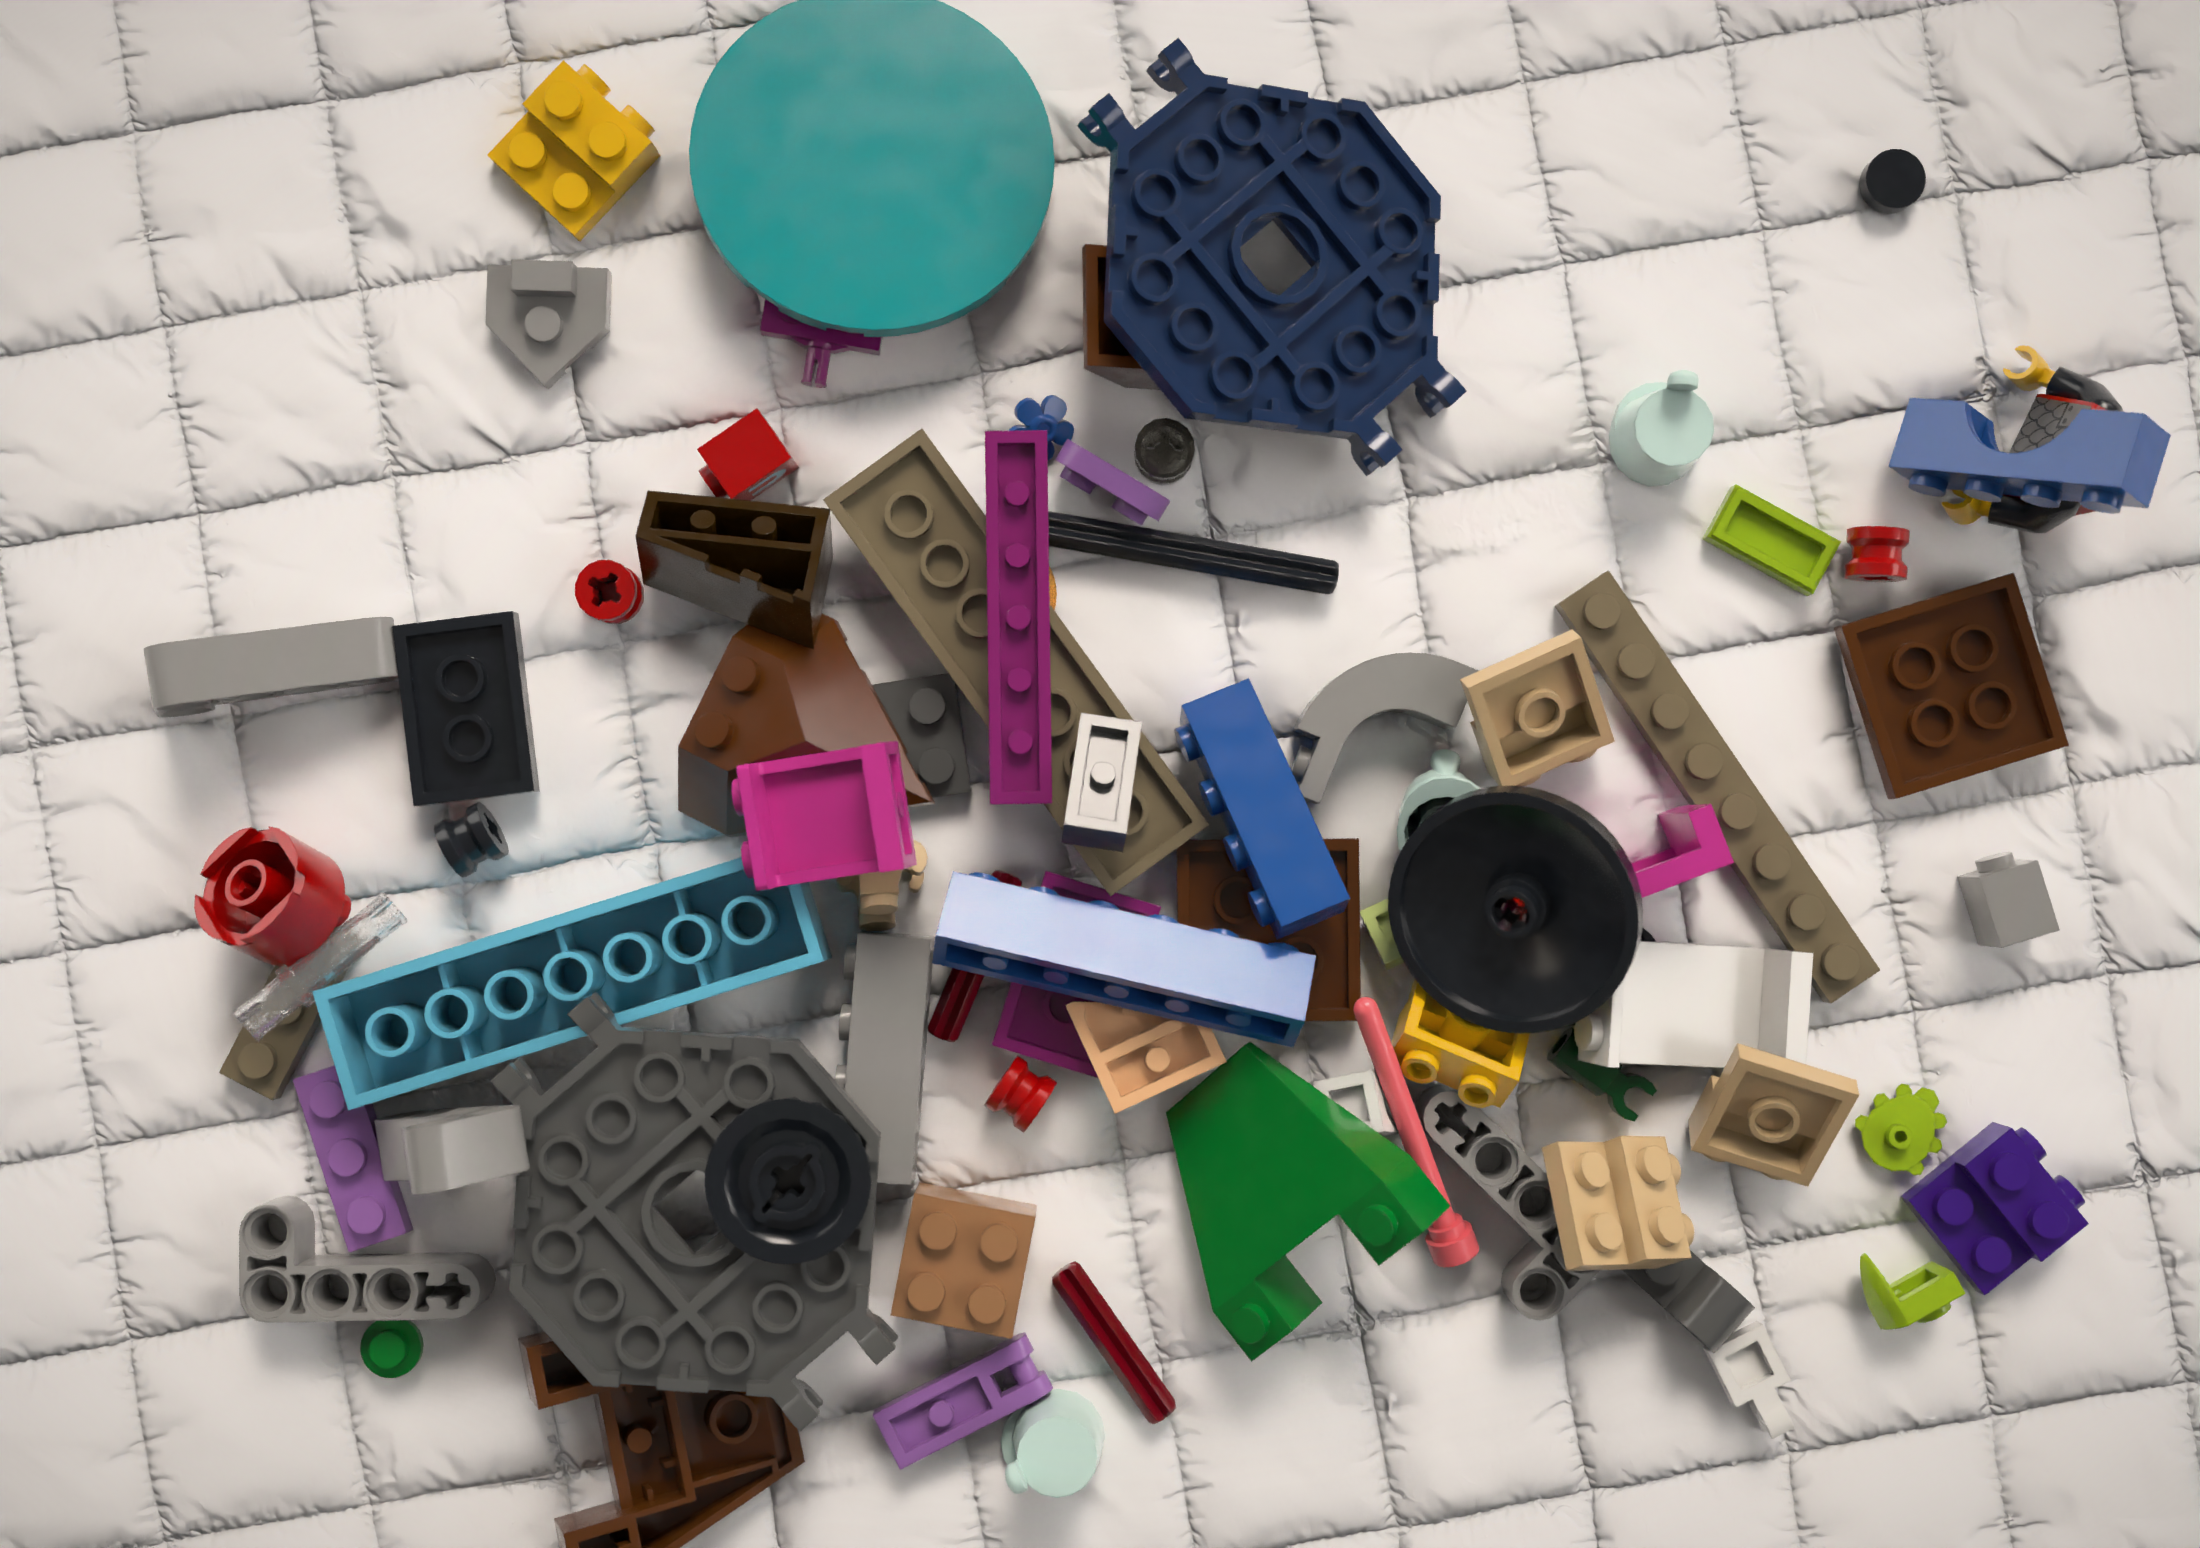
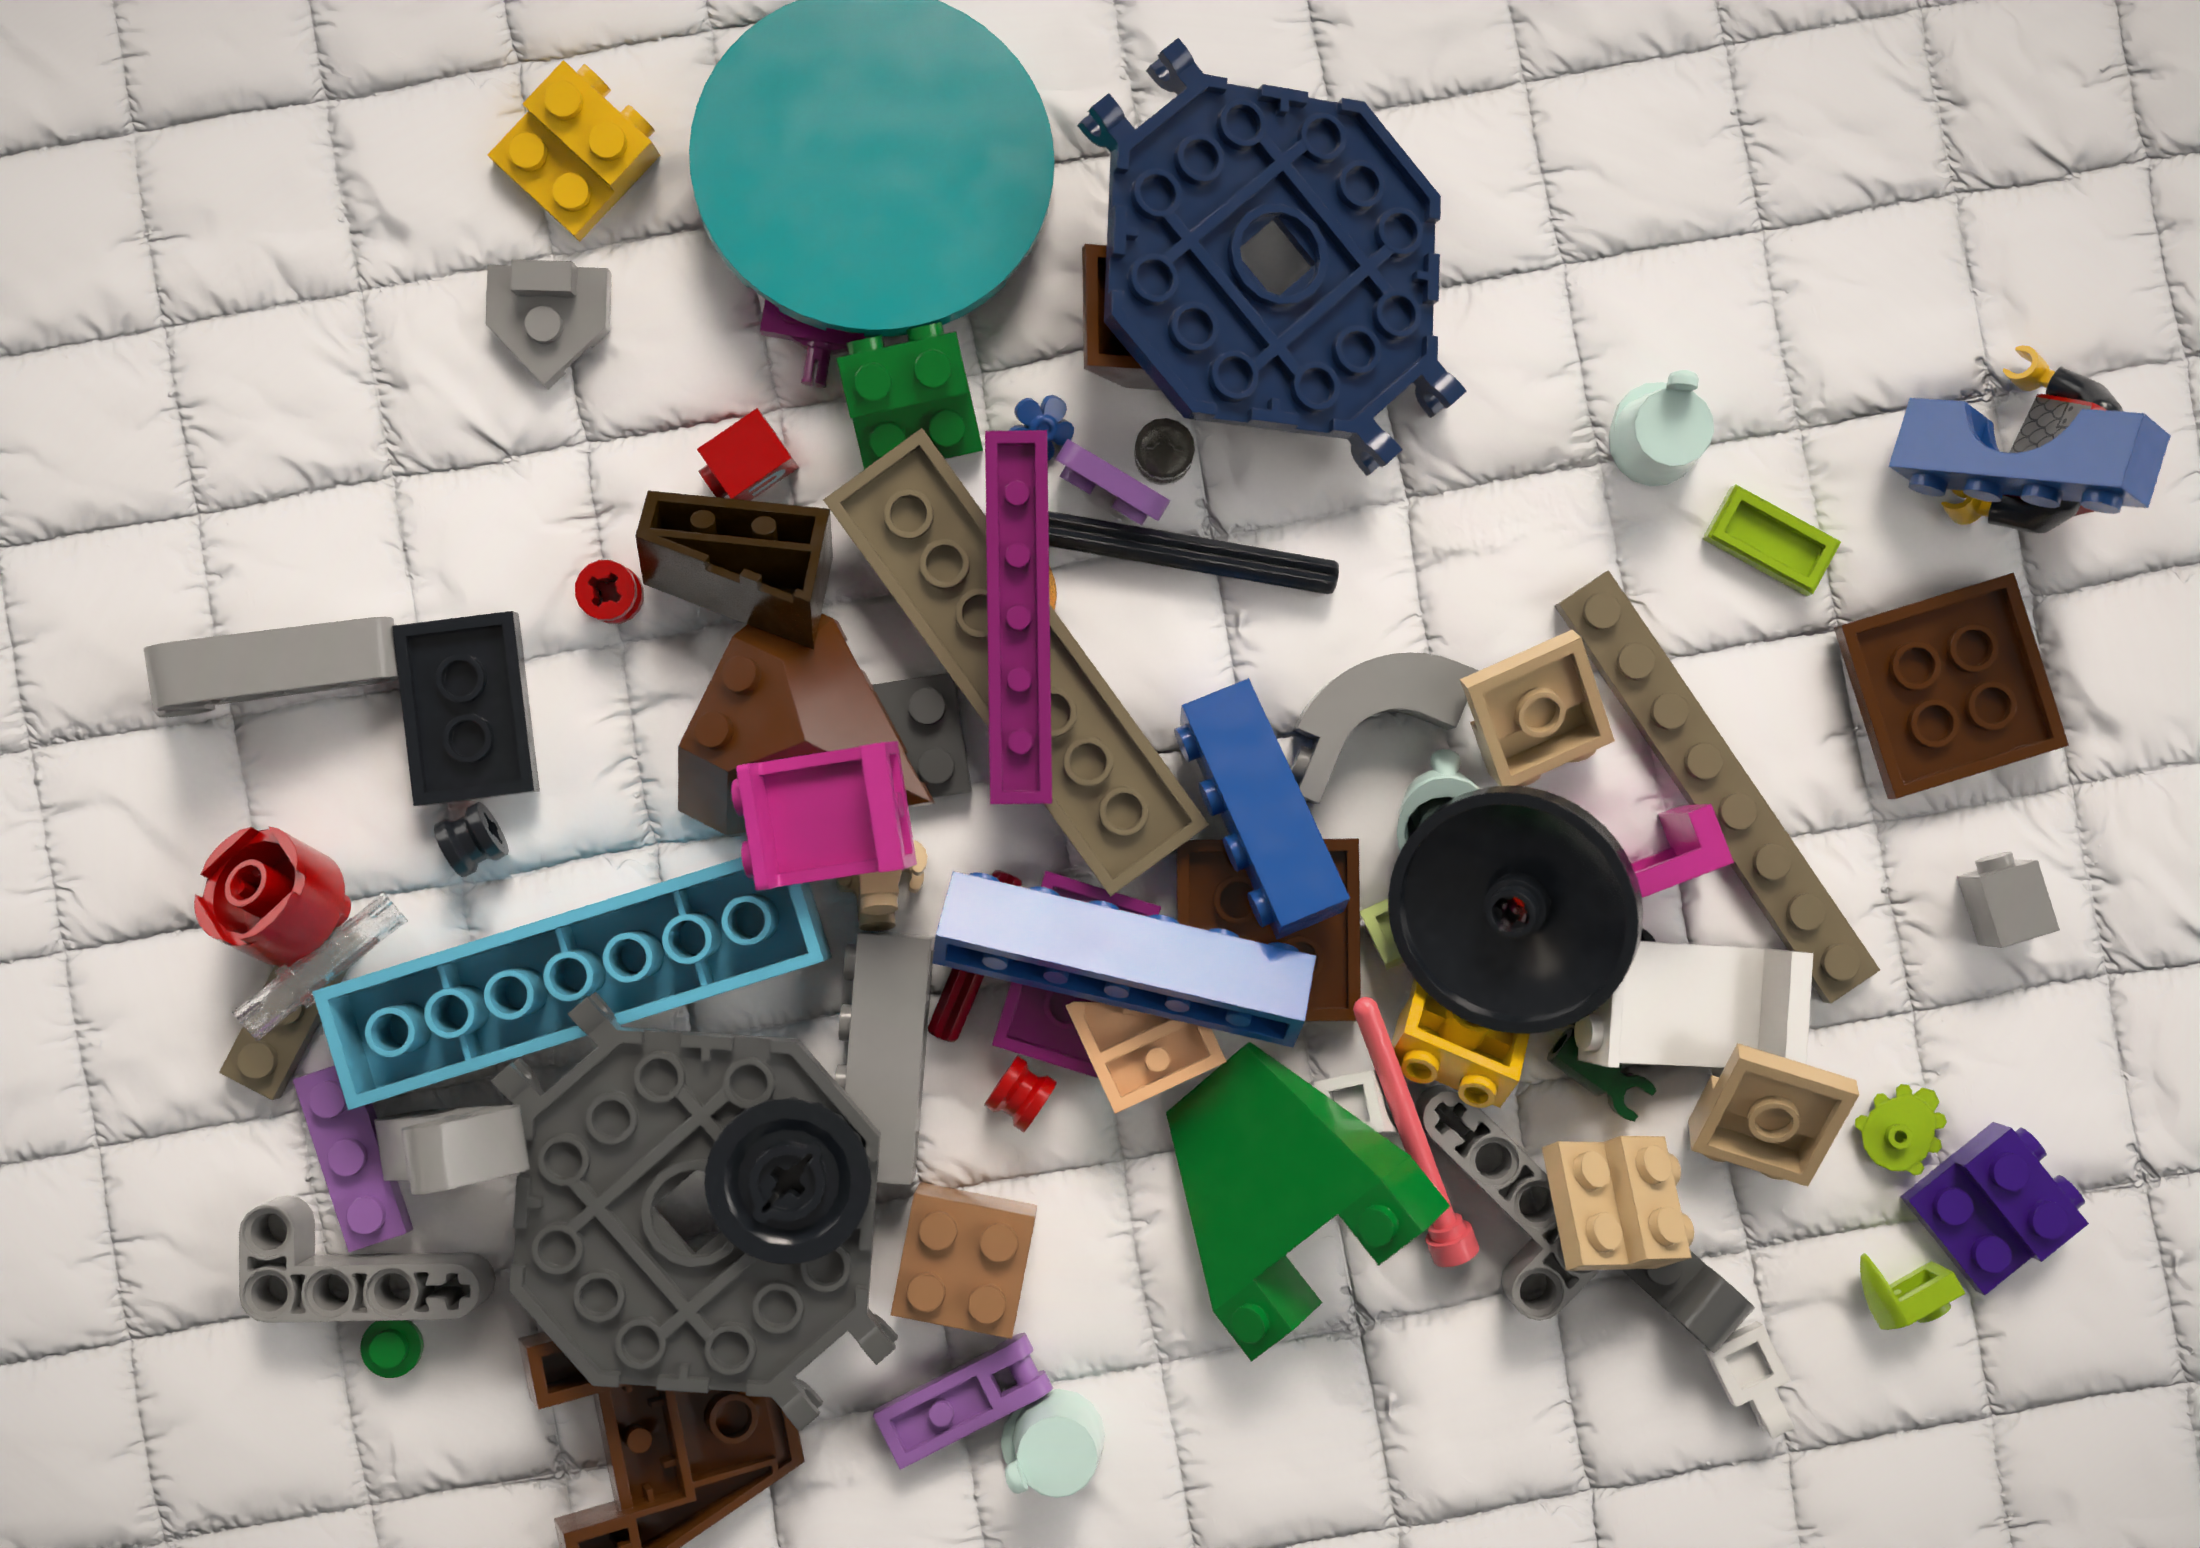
(909, 388): none -> green plate
(1101, 782): plate -> none
(1113, 1342): dark red axle -> none
(1877, 554): red wheel -> none
(1892, 181): black tile -> none

